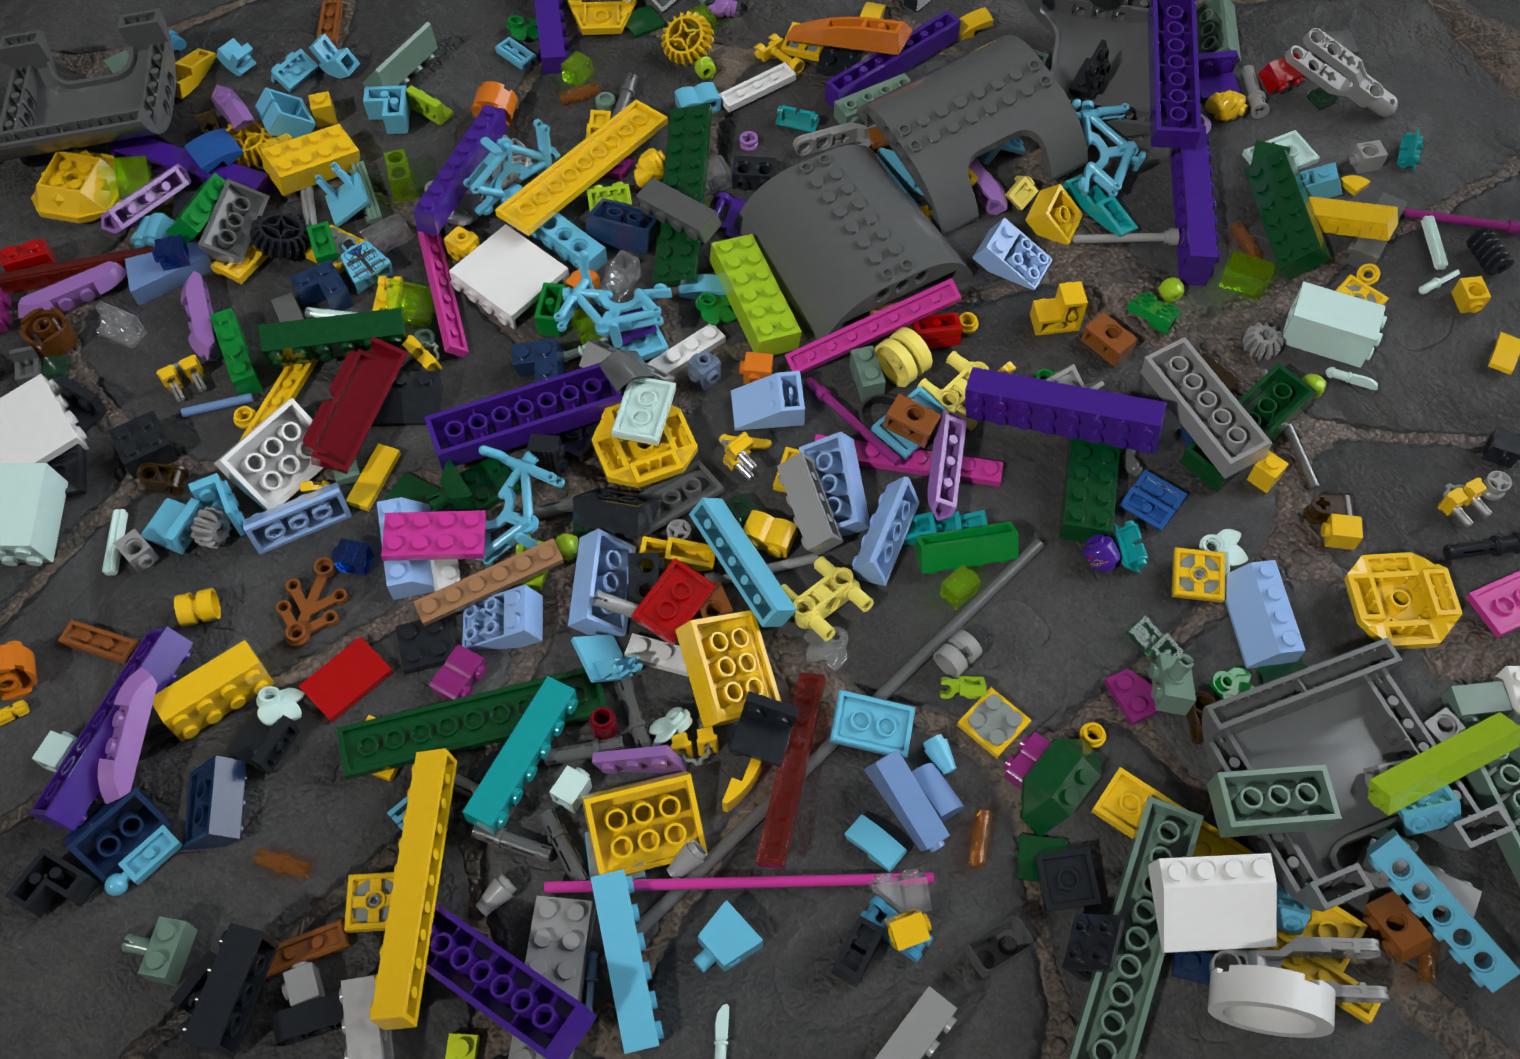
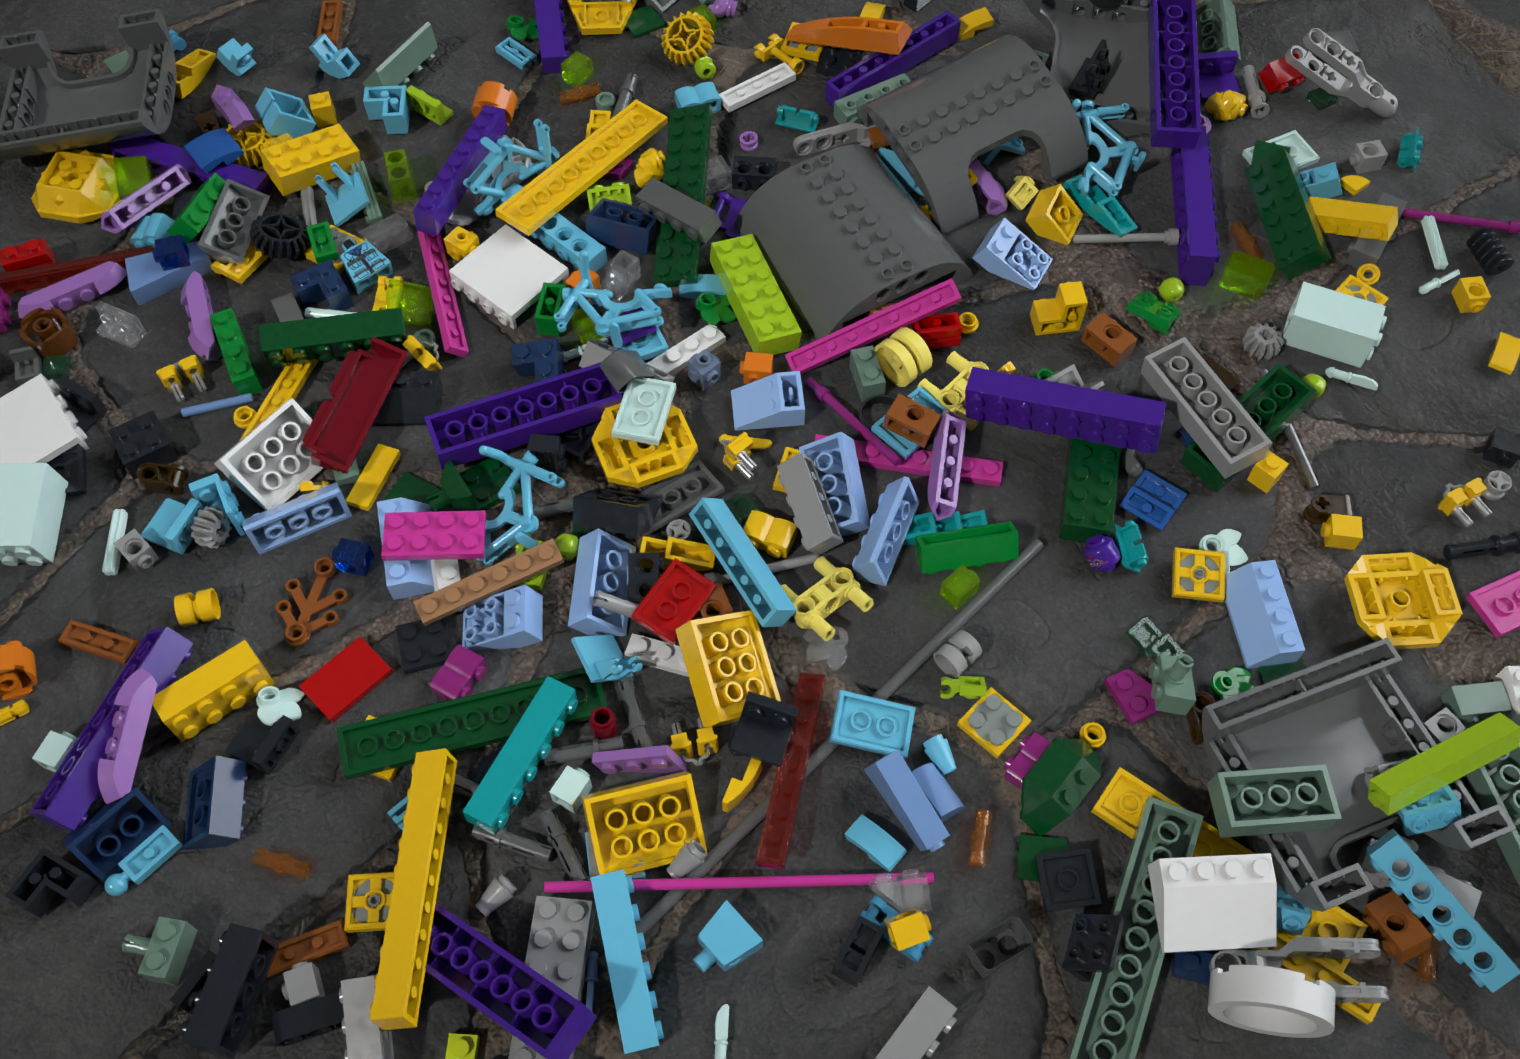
(294, 70): medium azure bracket -> none
(676, 721): light aqua plate -> none

